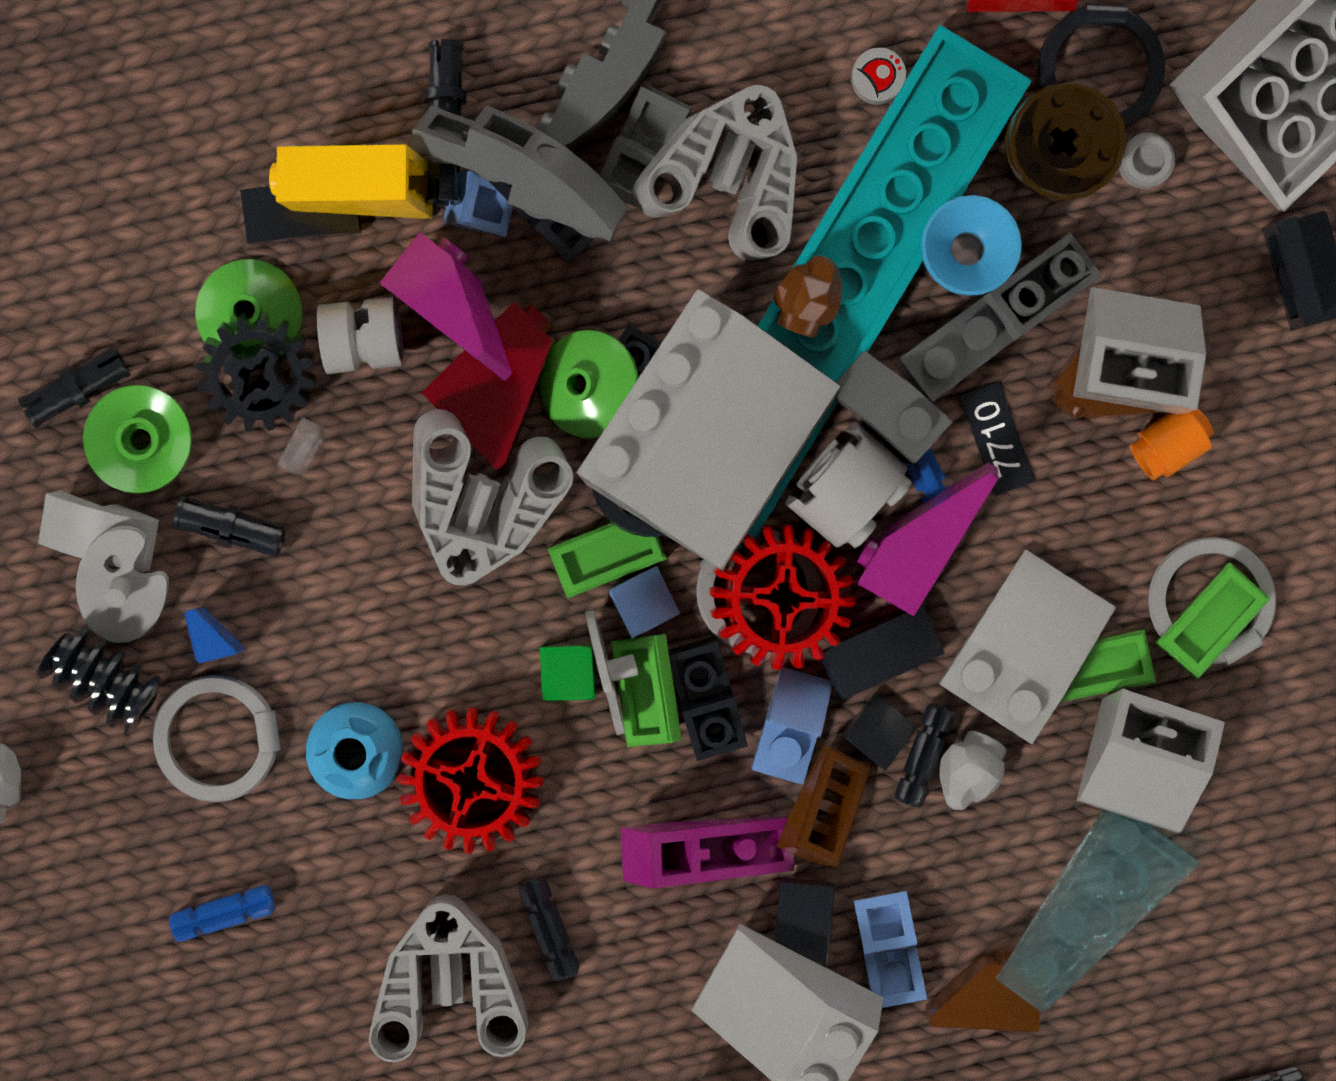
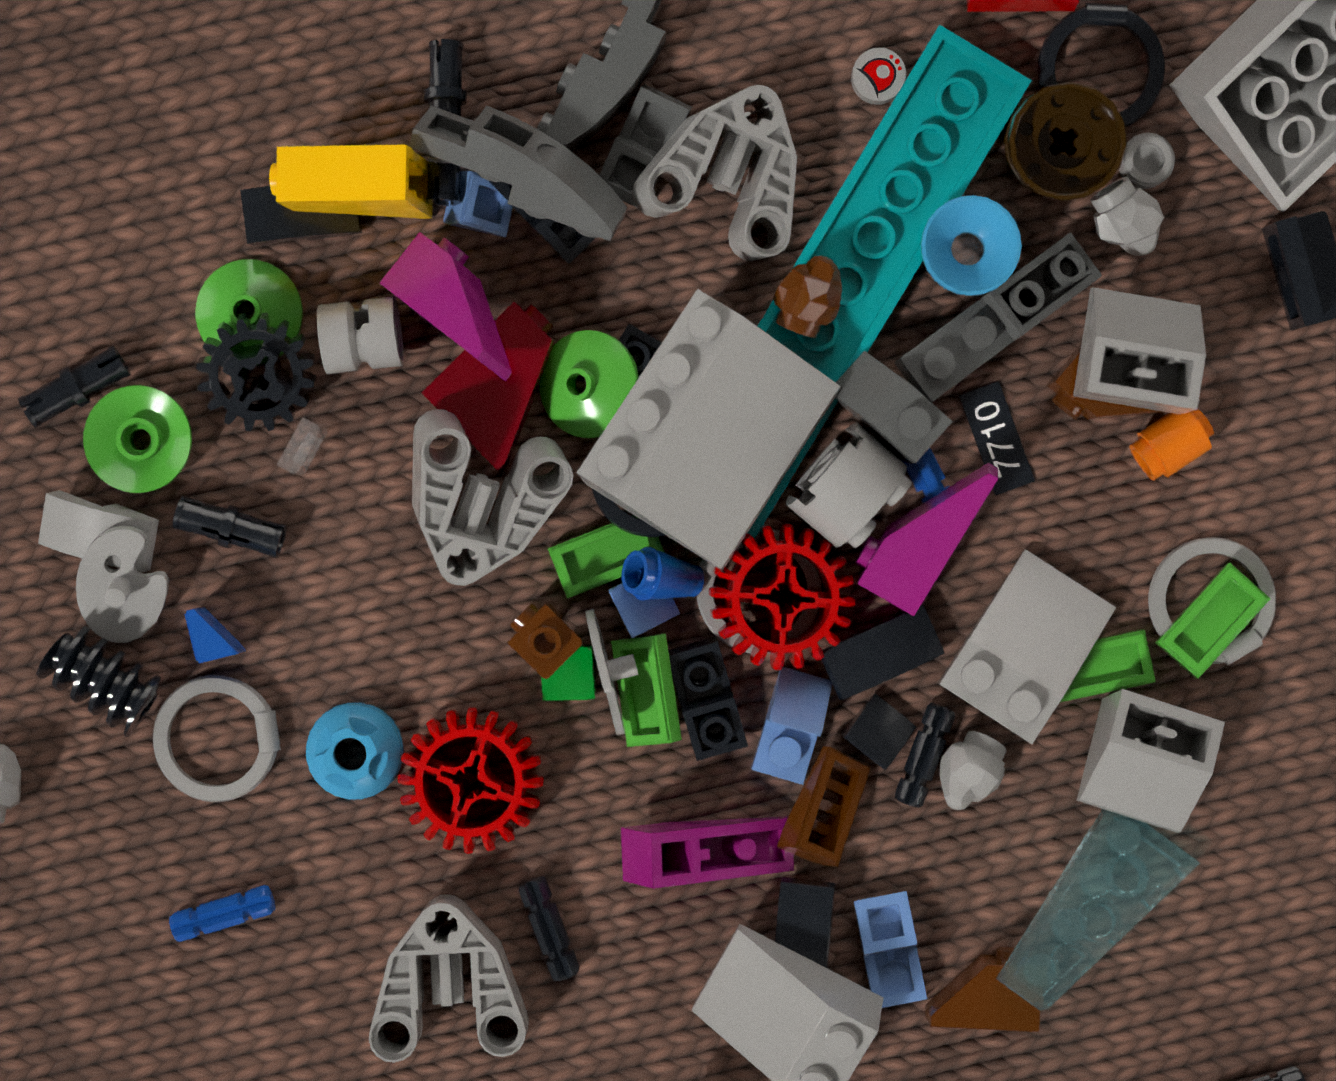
(543, 639): none -> reddish brown bracket
(658, 575): none -> blue cone
(1127, 217): none -> light grey rock

